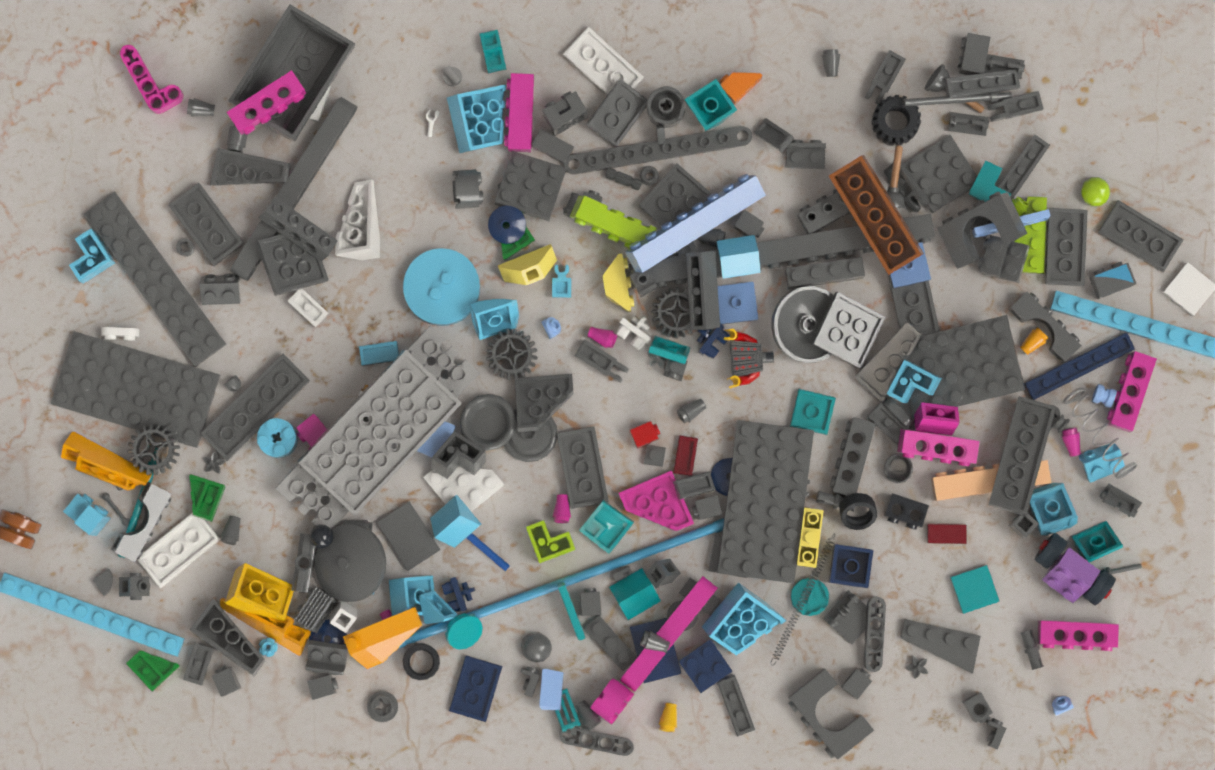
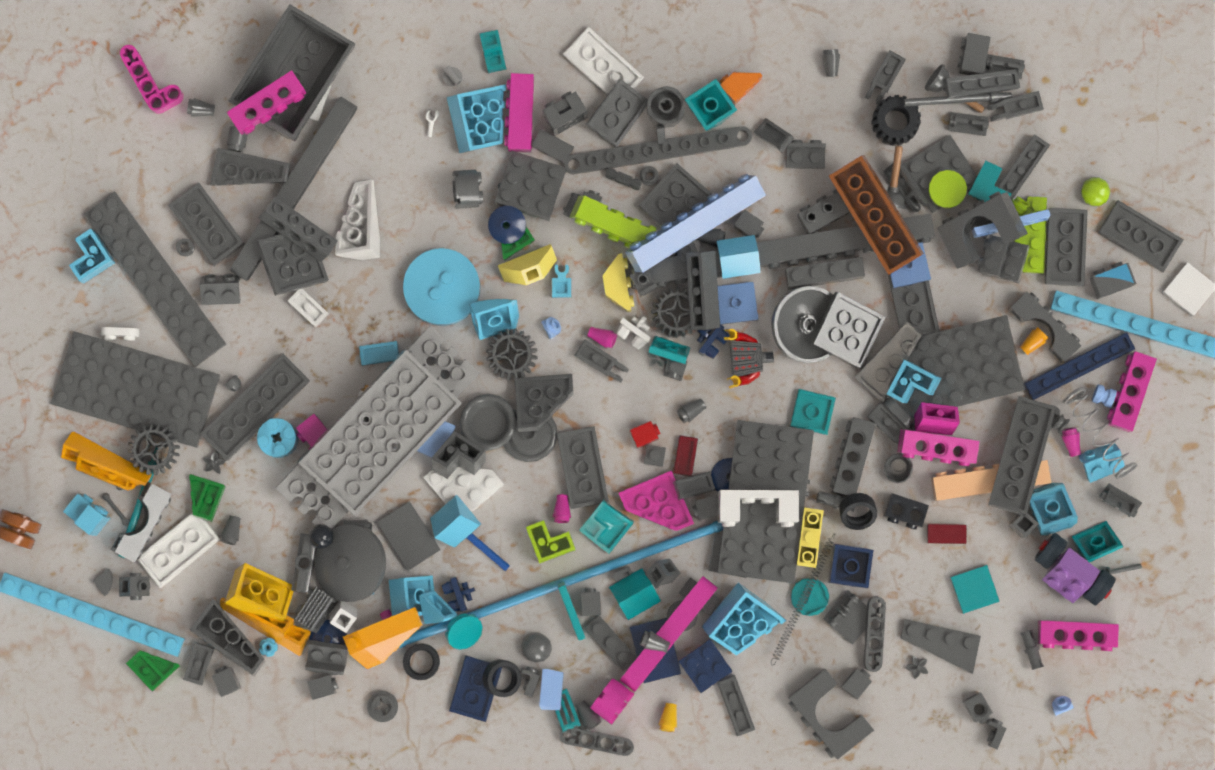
(515, 681): none -> black tyre
(786, 505): none -> white plate
(947, 189): none -> lime tile

